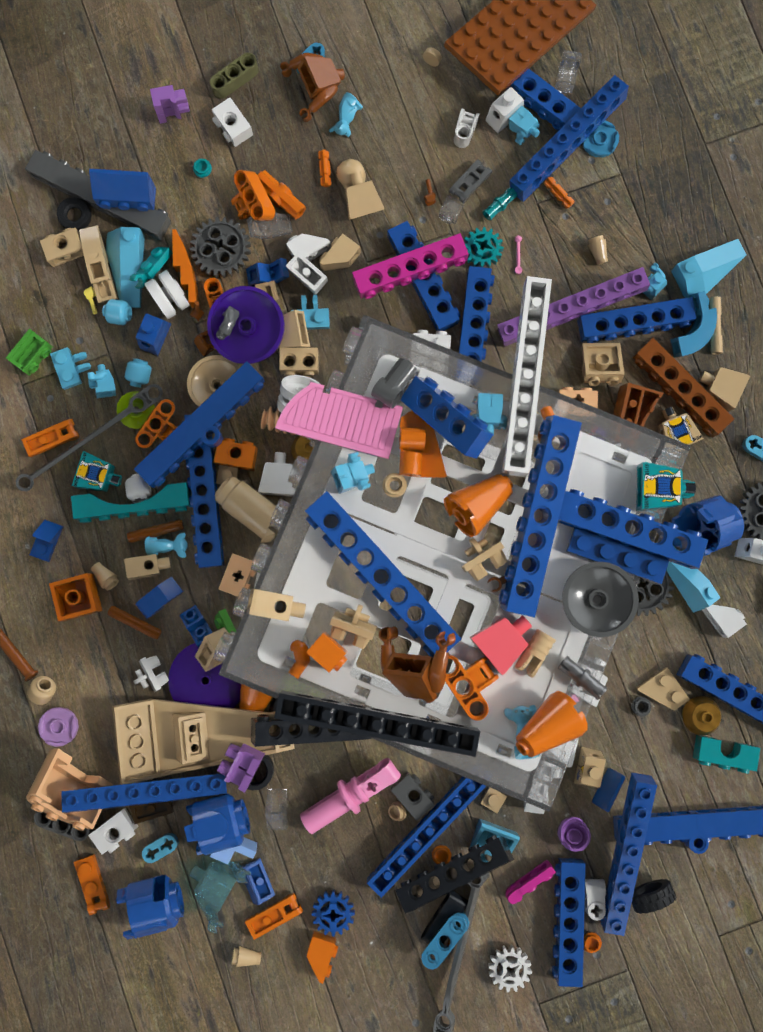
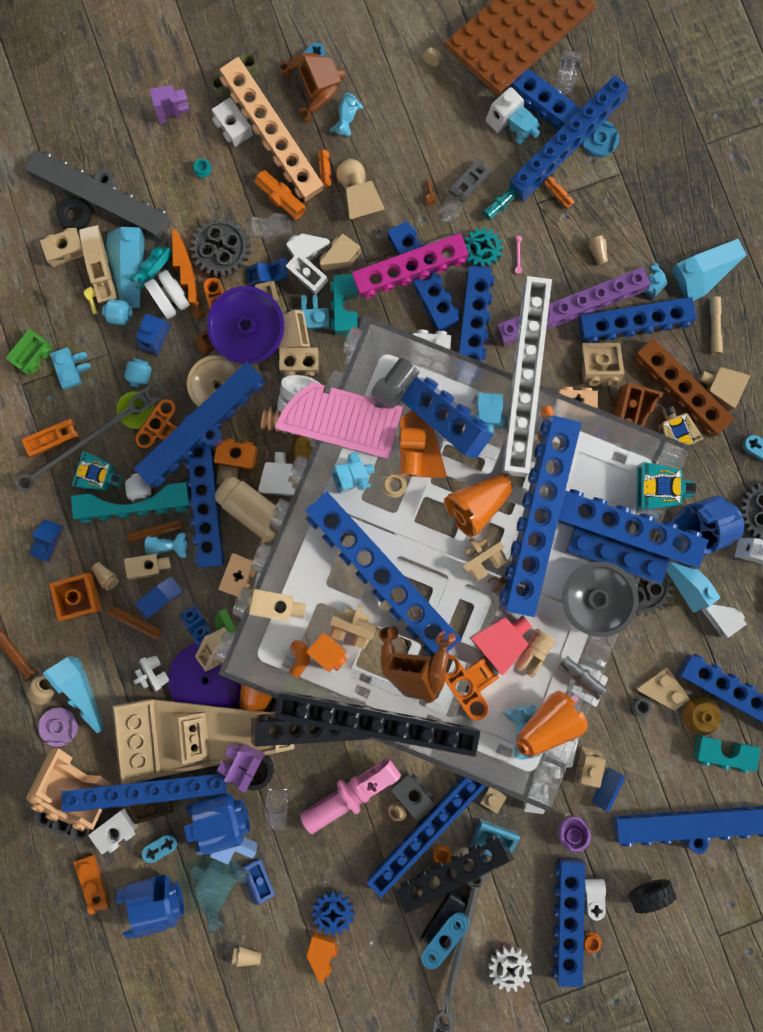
(72, 680): none -> medium azure wedge
(104, 382): medium azure piece -> none
(122, 189): blue slope -> none
(229, 321): dark grey piece -> none
(236, 71): none -> light nougat brick
(252, 197): orange piece -> none
(273, 916): orange plate -> none
(343, 289): none -> teal arch
(465, 126): white piece -> none
(529, 882): dark pink hinge -> none
(628, 852): blue brick -> none
(701, 330): dark azure arch -> none

